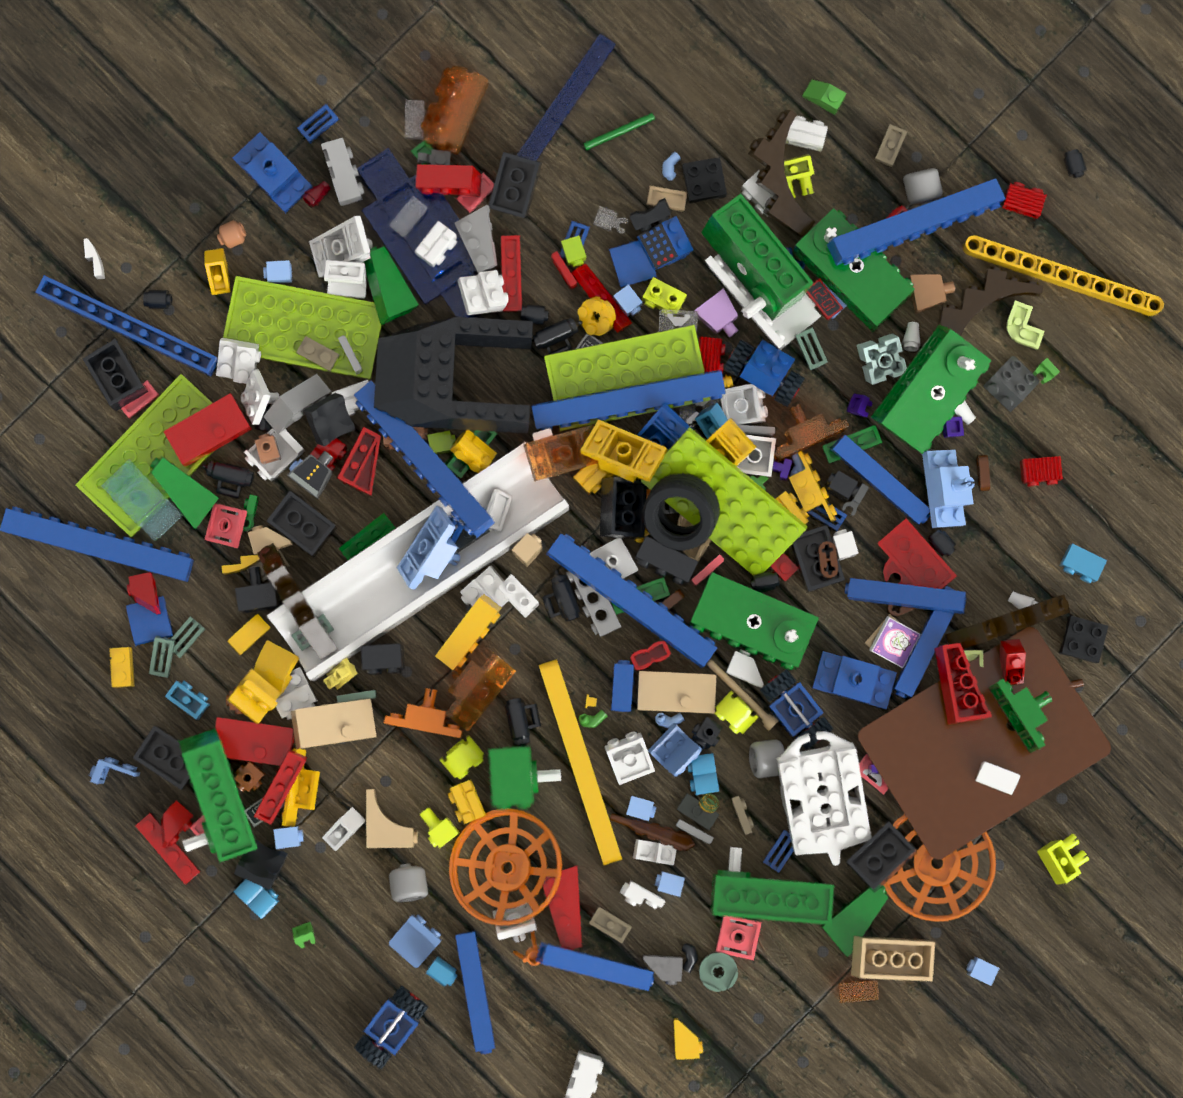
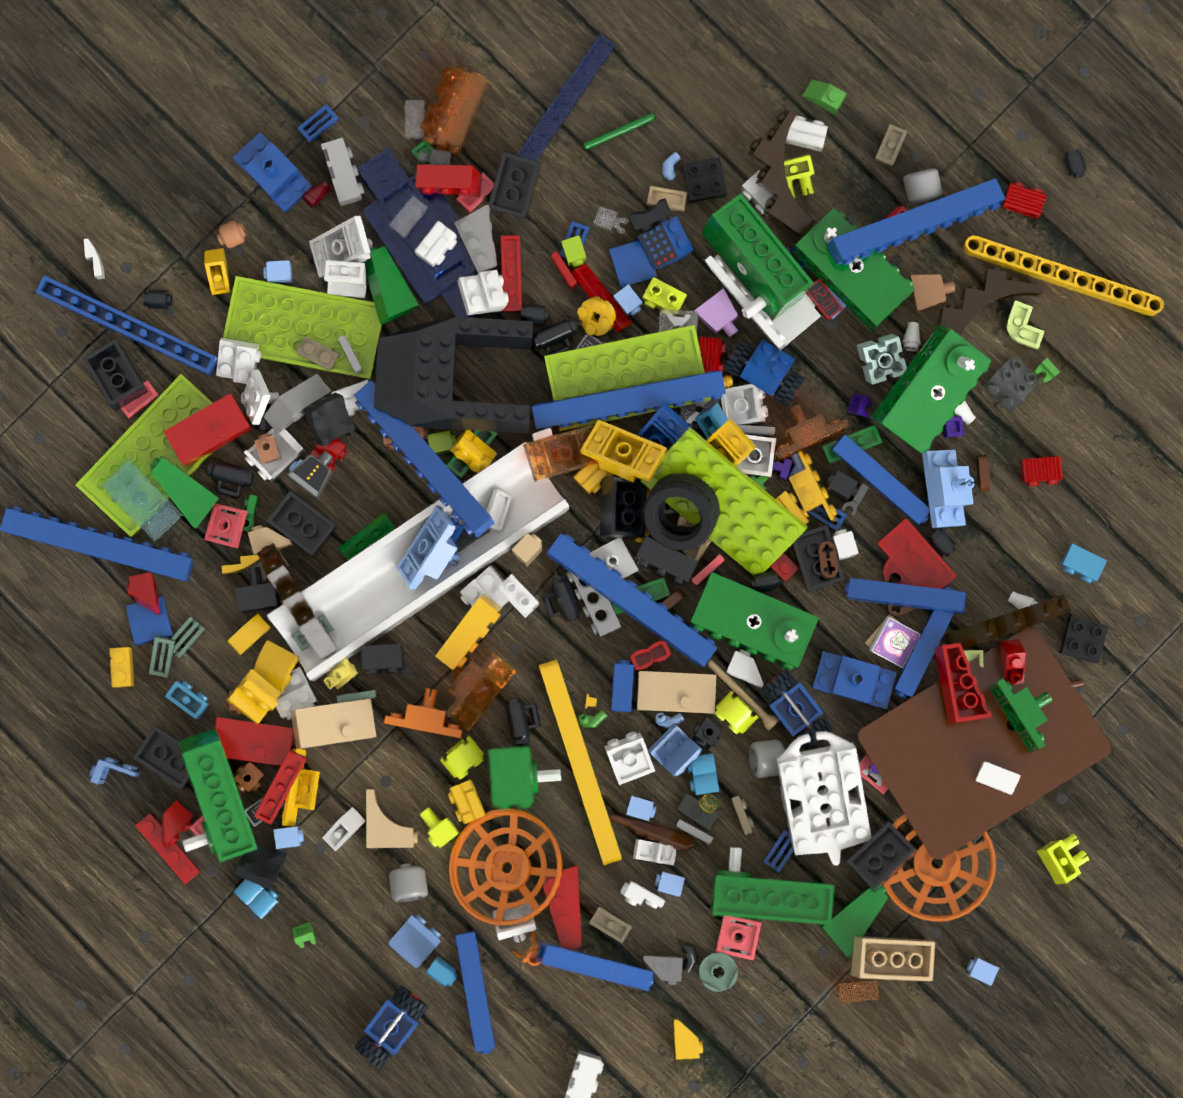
(361, 462): red wedge -> none
(804, 352): sand green tile -> none

